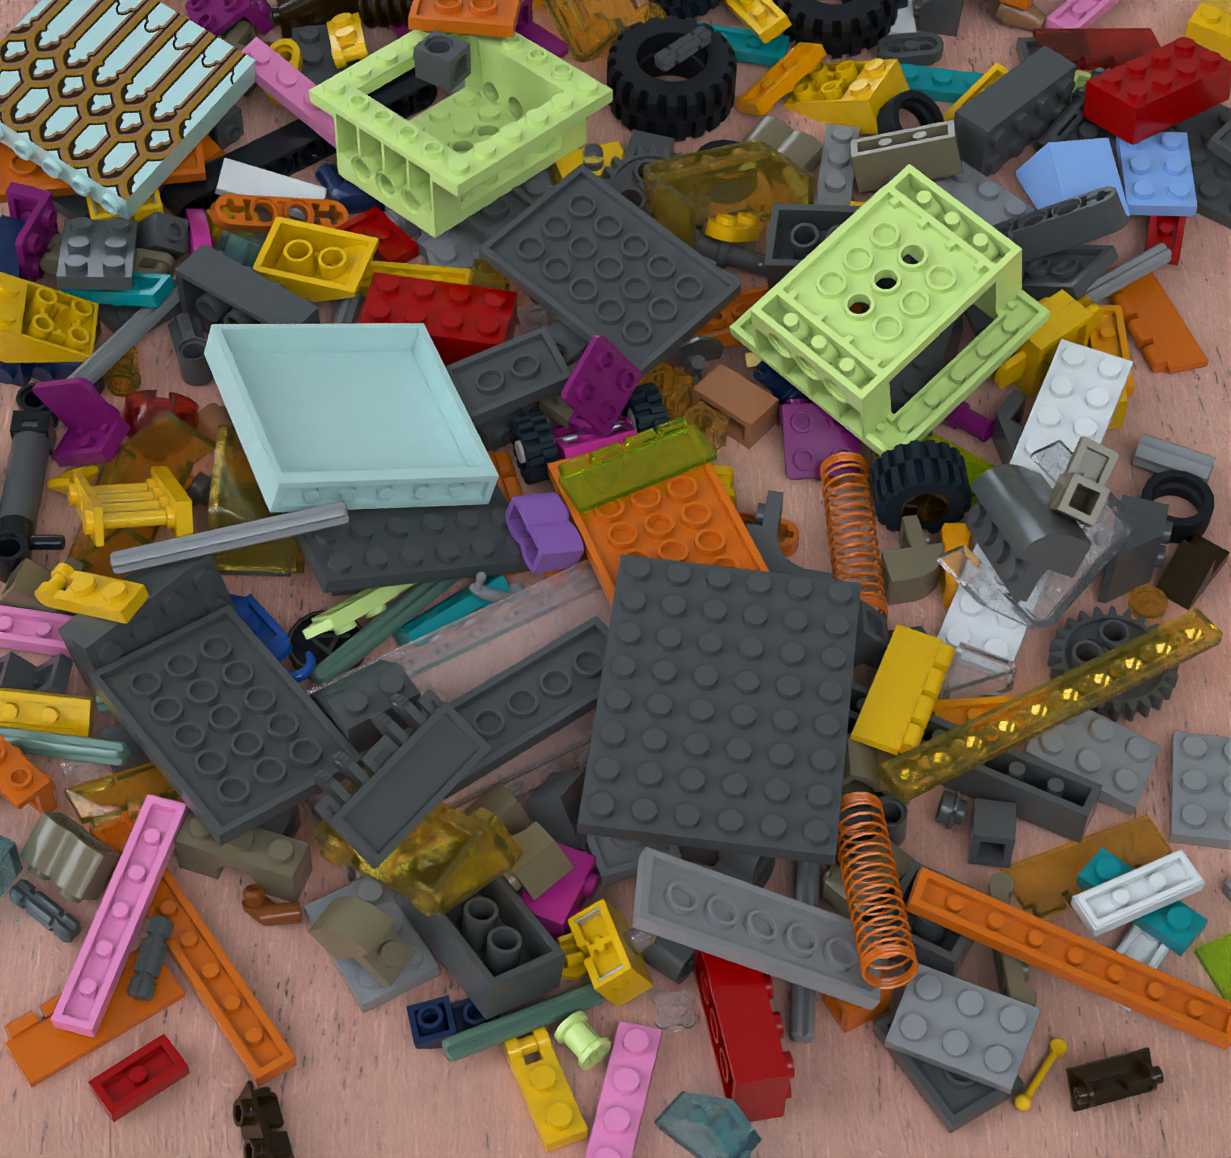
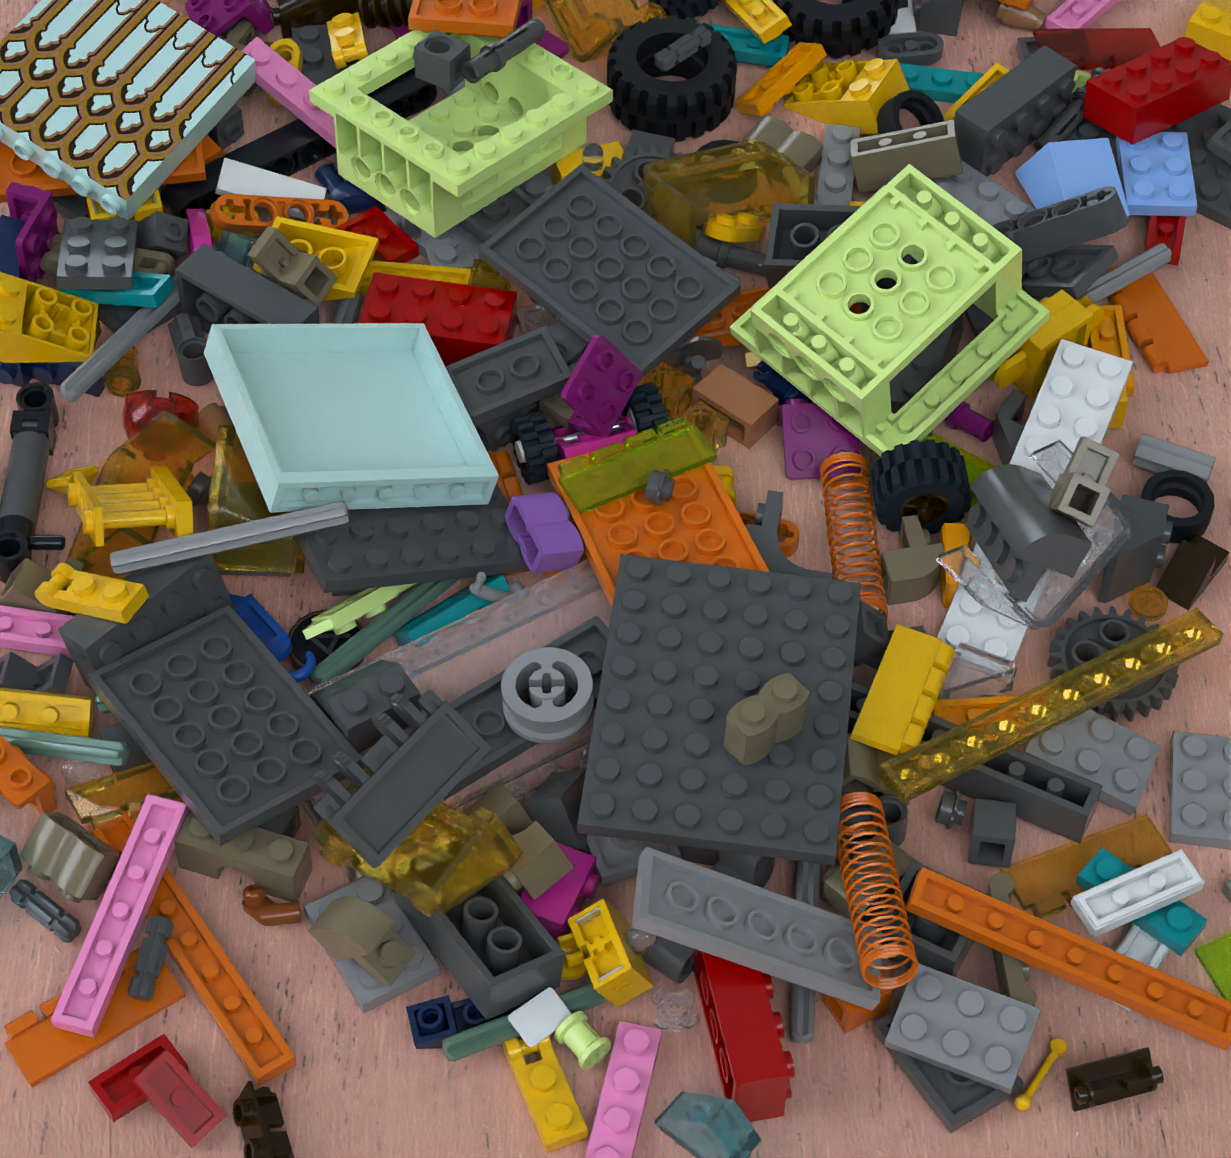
(92, 423): magenta bracket -> none
(179, 1098): none -> red plate
(294, 269): none -> dark tan brick
(495, 55): none -> dark grey pin
(539, 1017): none -> white sticker
(546, 674): none -> light grey wheel
(659, 487): none -> dark grey plate
(766, 719): none -> dark tan brick

